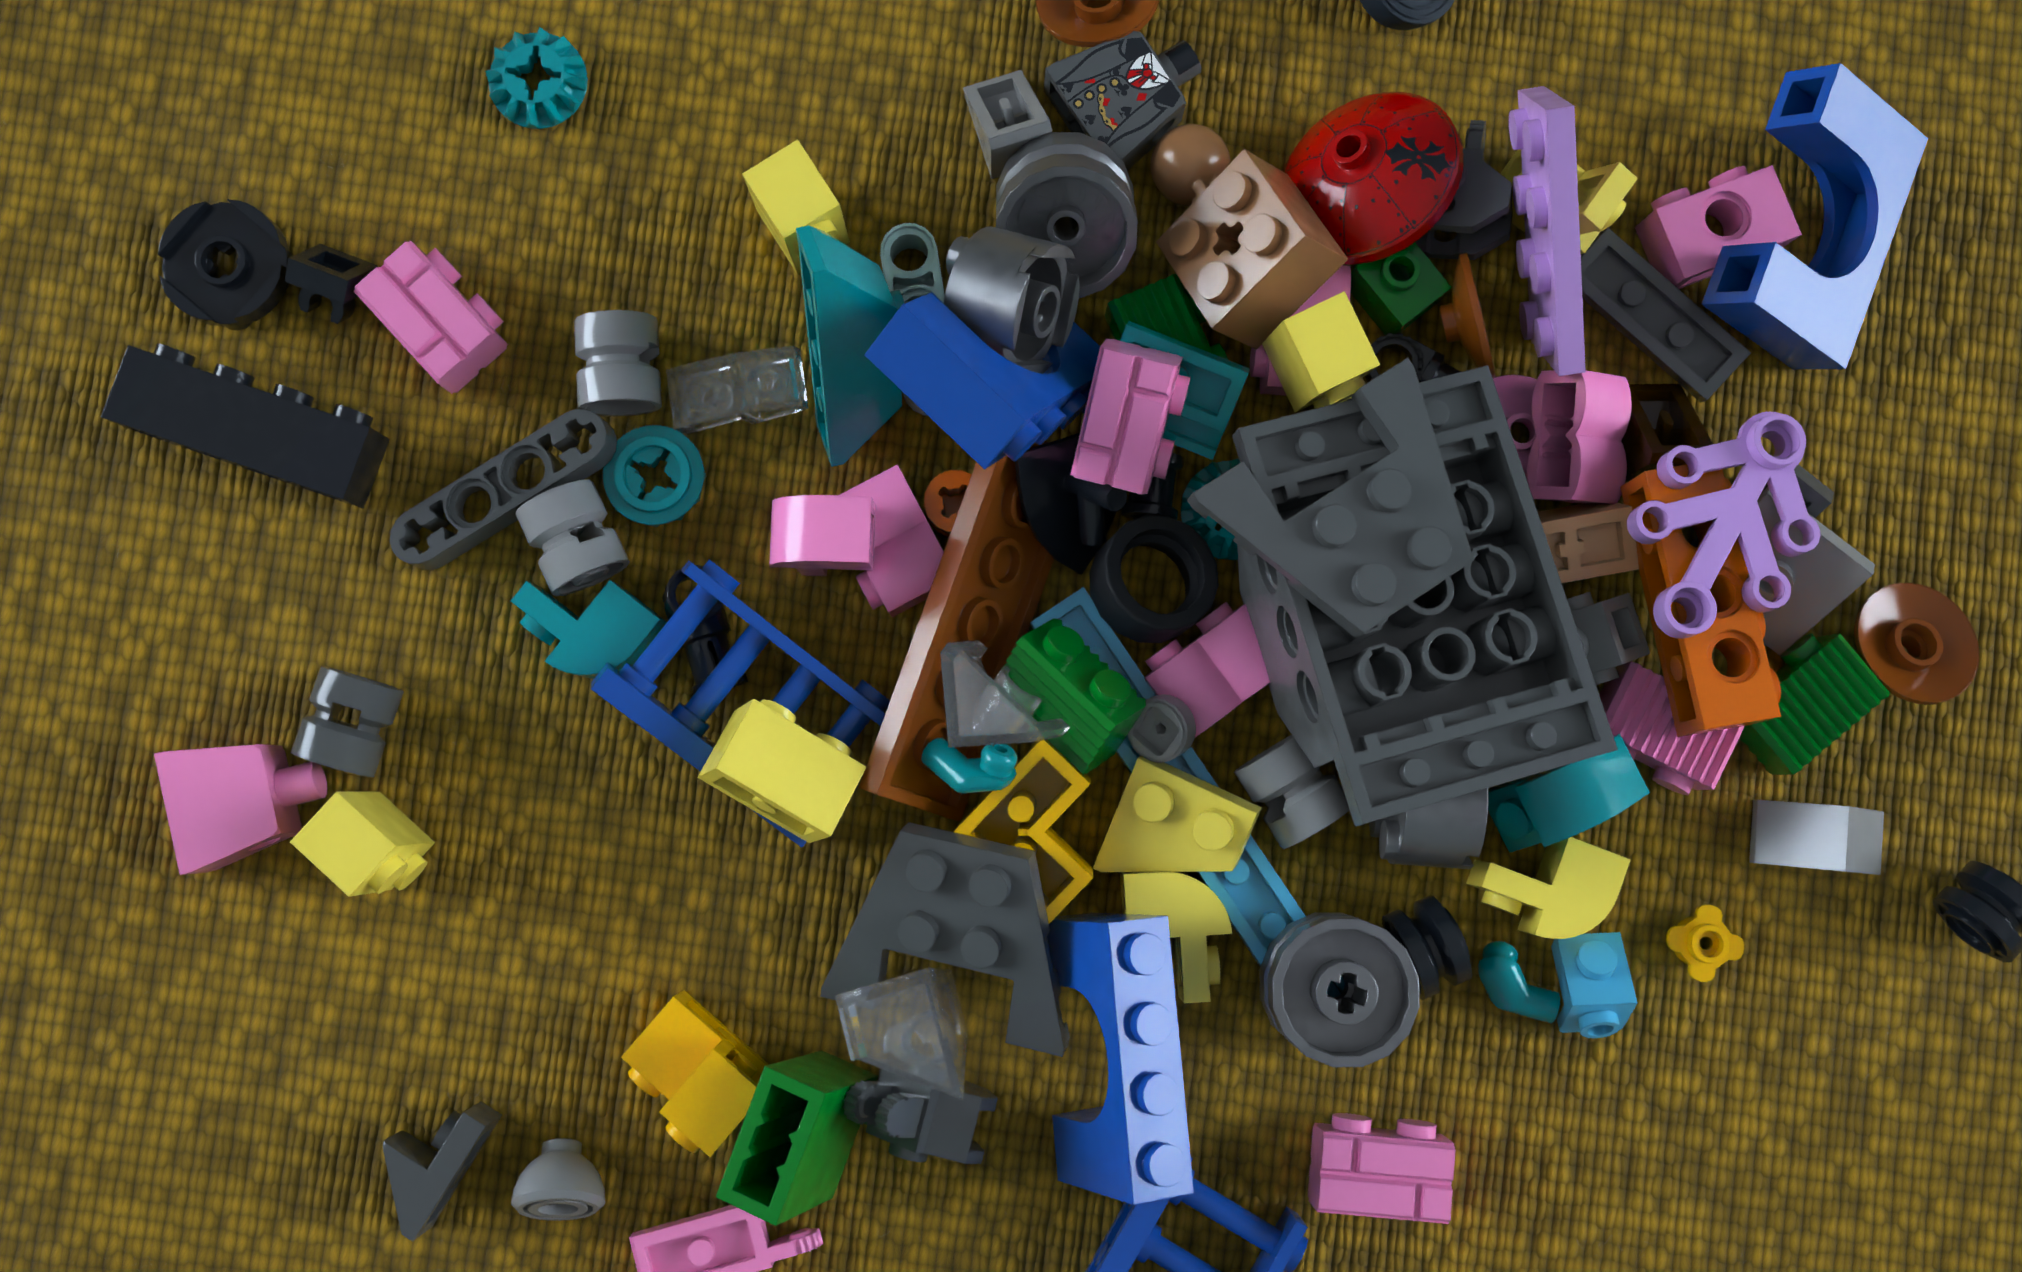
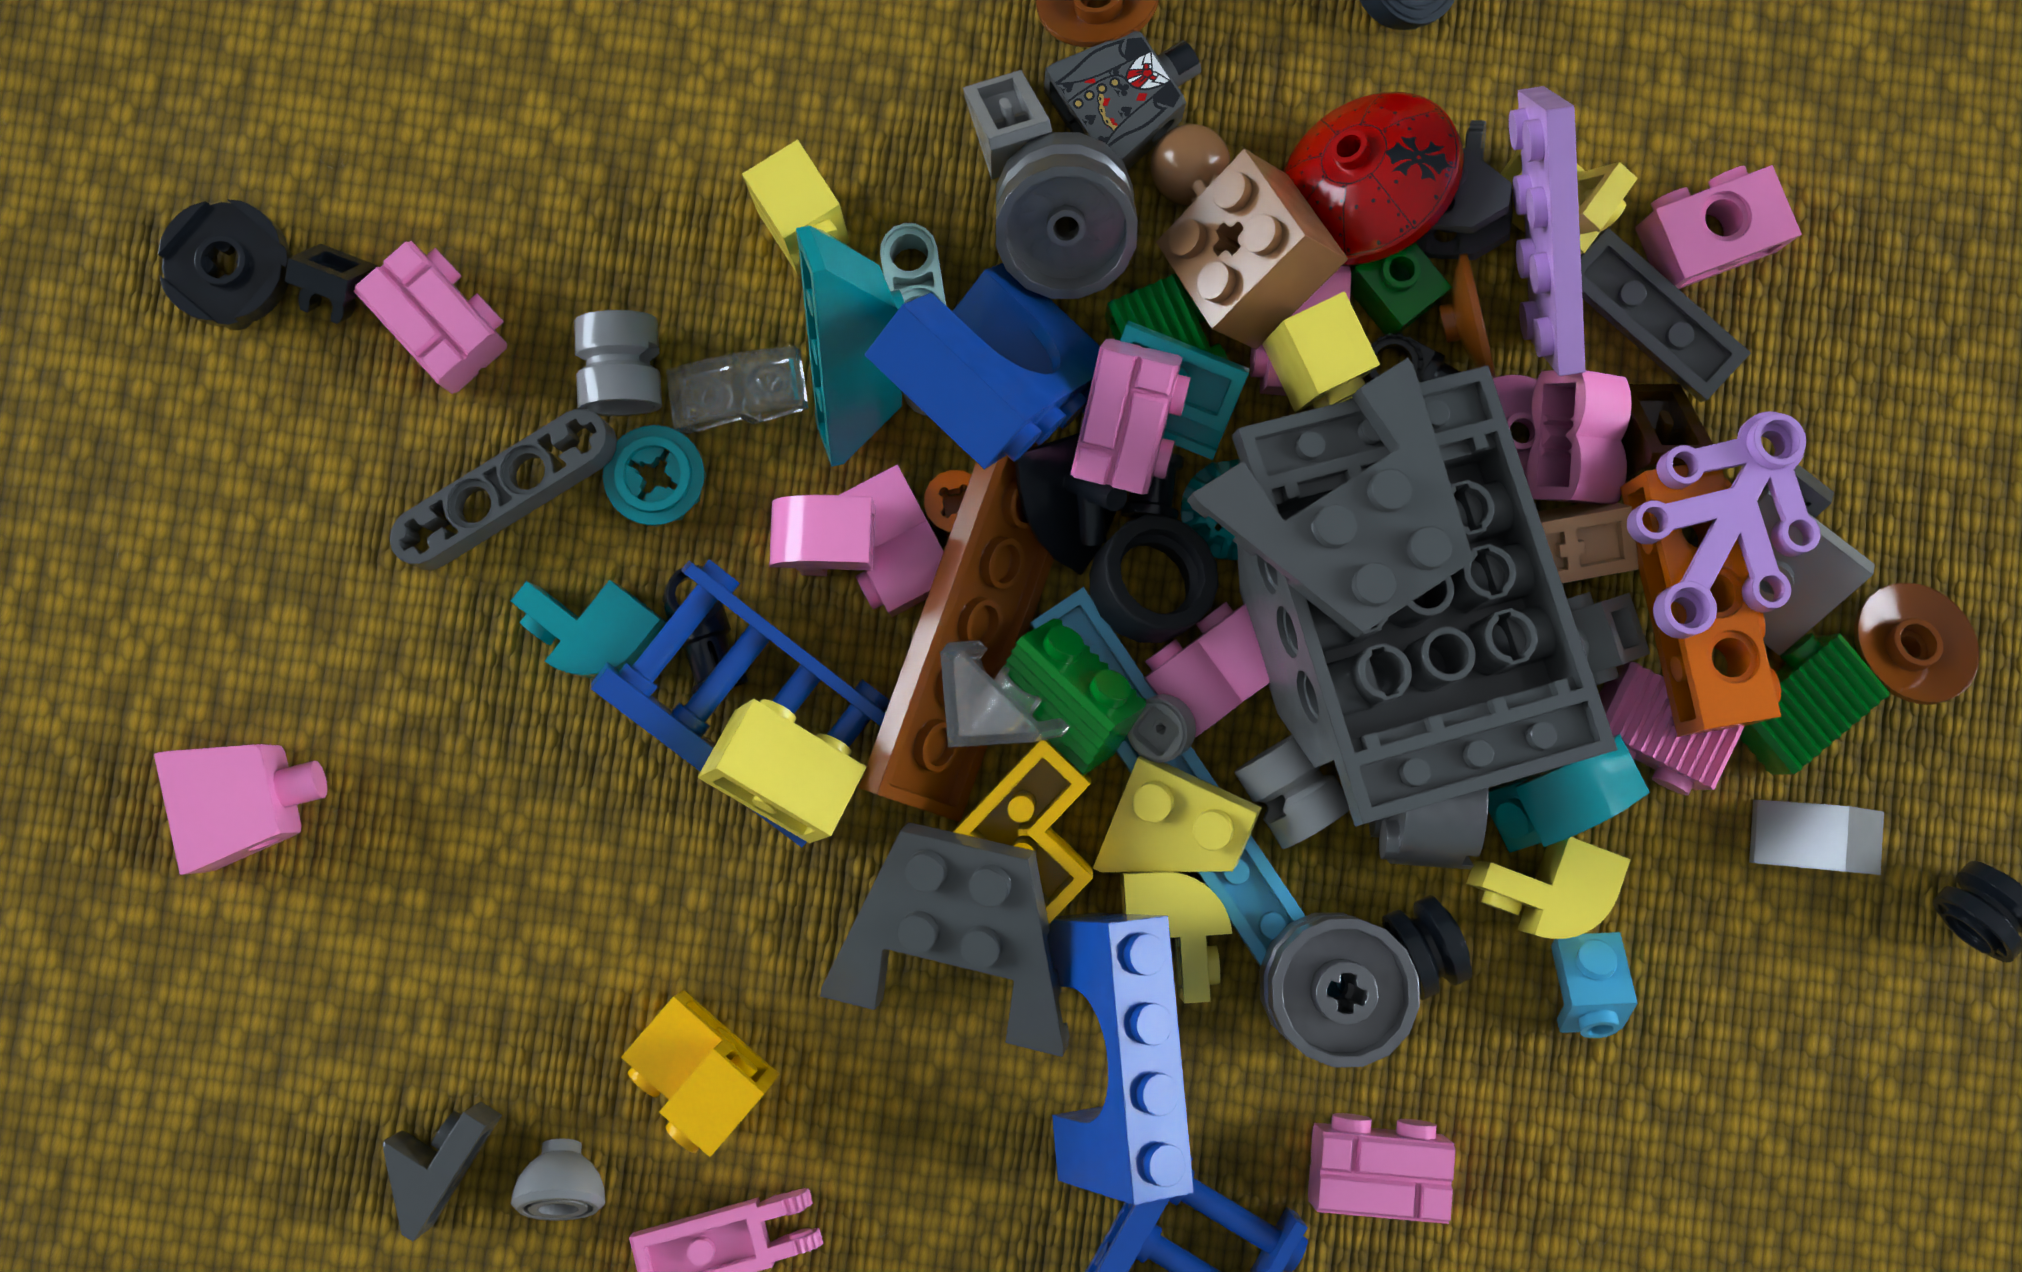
(247, 426): black brick -> none
(340, 743): dark grey wheel -> none
(364, 843): light yellow brick -> none
(554, 98): teal gear -> none
(571, 534): light grey wheel -> none
(793, 1138): green brick -> none
(909, 1028): clear slope -> none
(919, 1118): dark grey hinge -> none
(965, 775): teal arm -> none
(1013, 293): flat silver brick -> none
(1508, 986): teal arm -> none
(1686, 938): yellow plate -> none
(1865, 170): blue arch -> none

